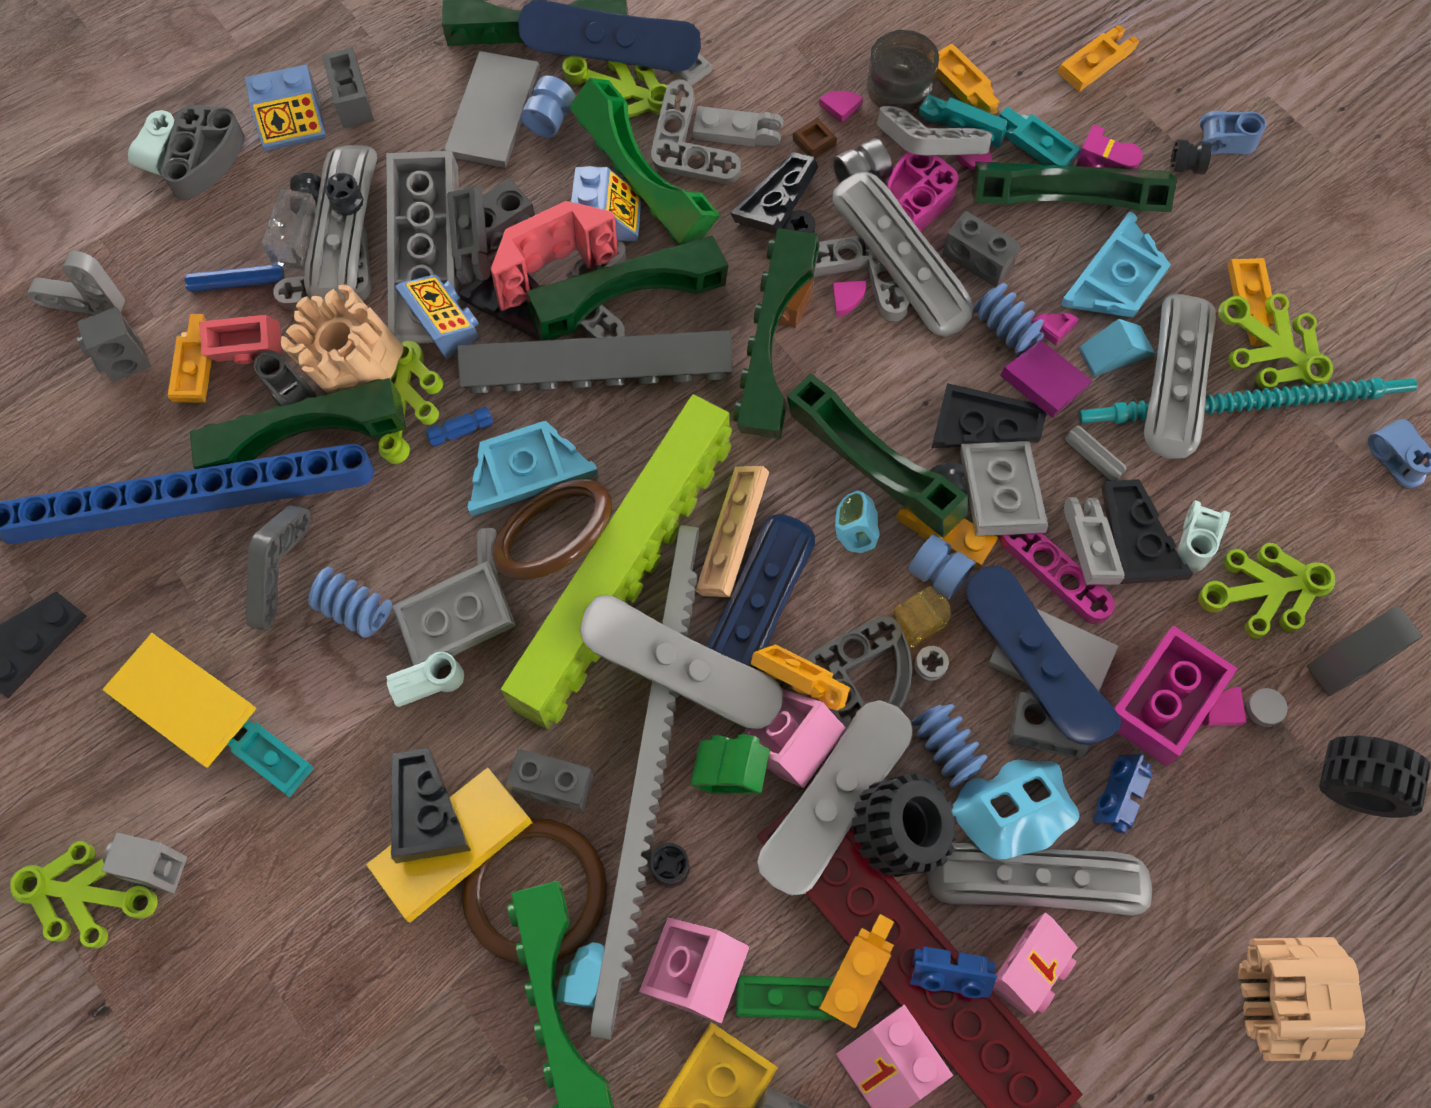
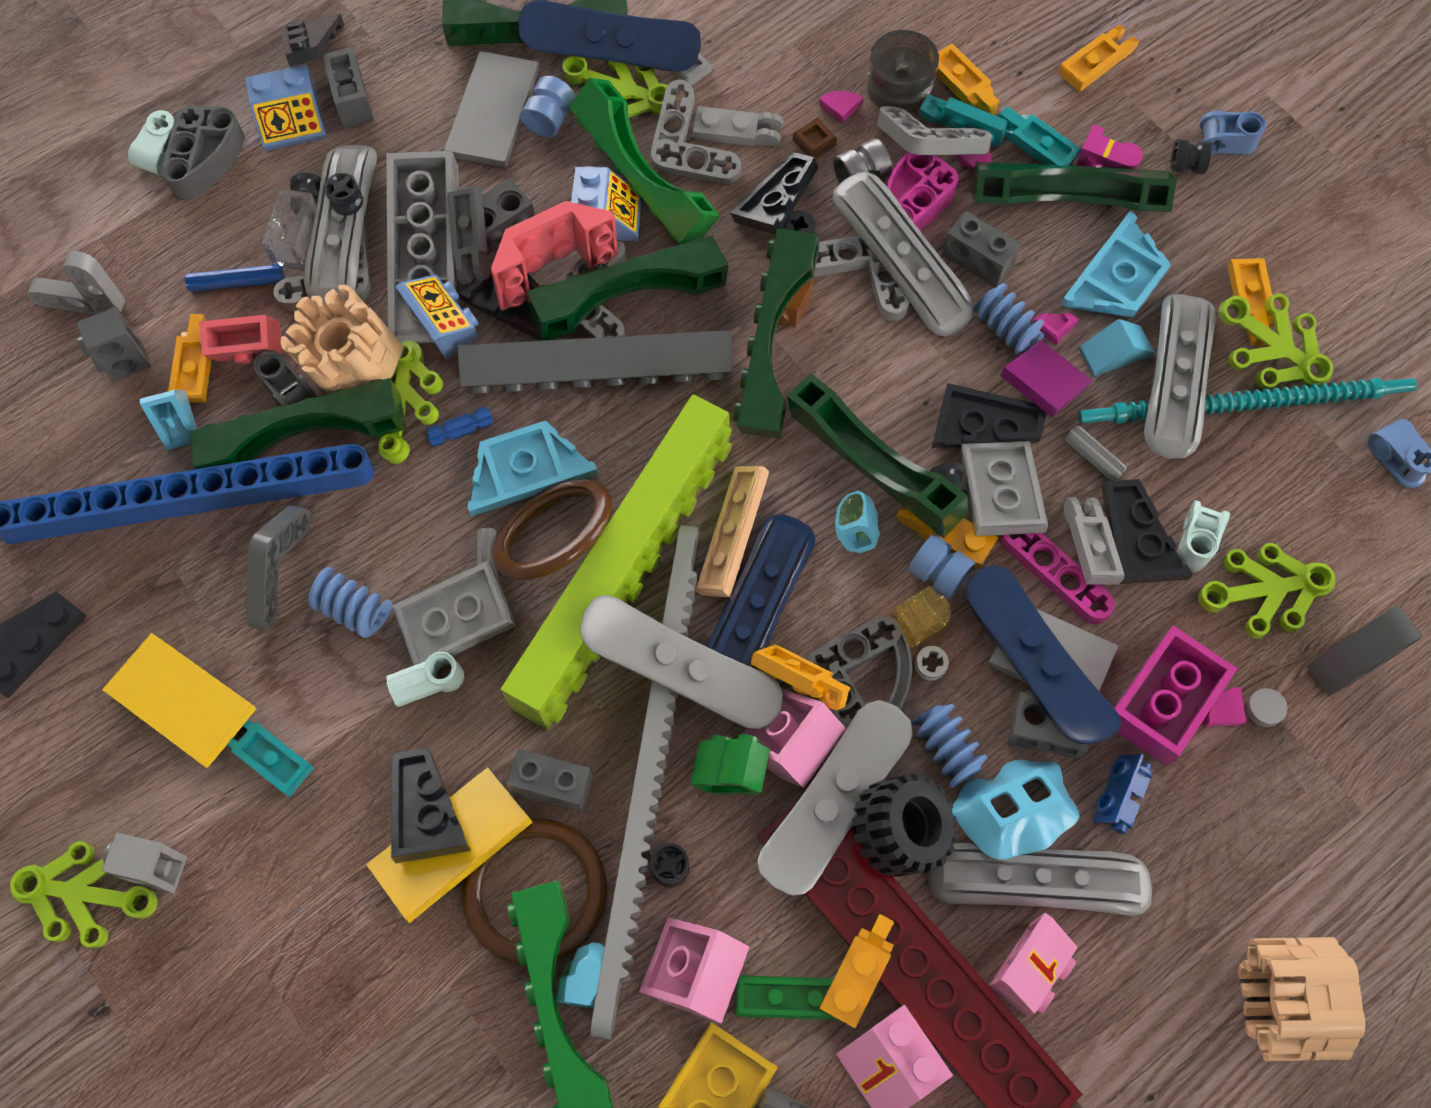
(170, 417): none -> medium azure slope
(309, 40): none -> black wing
(847, 296): dark pink tile -> none
(970, 977): blue hinge -> none
(1375, 776): black tyre -> none

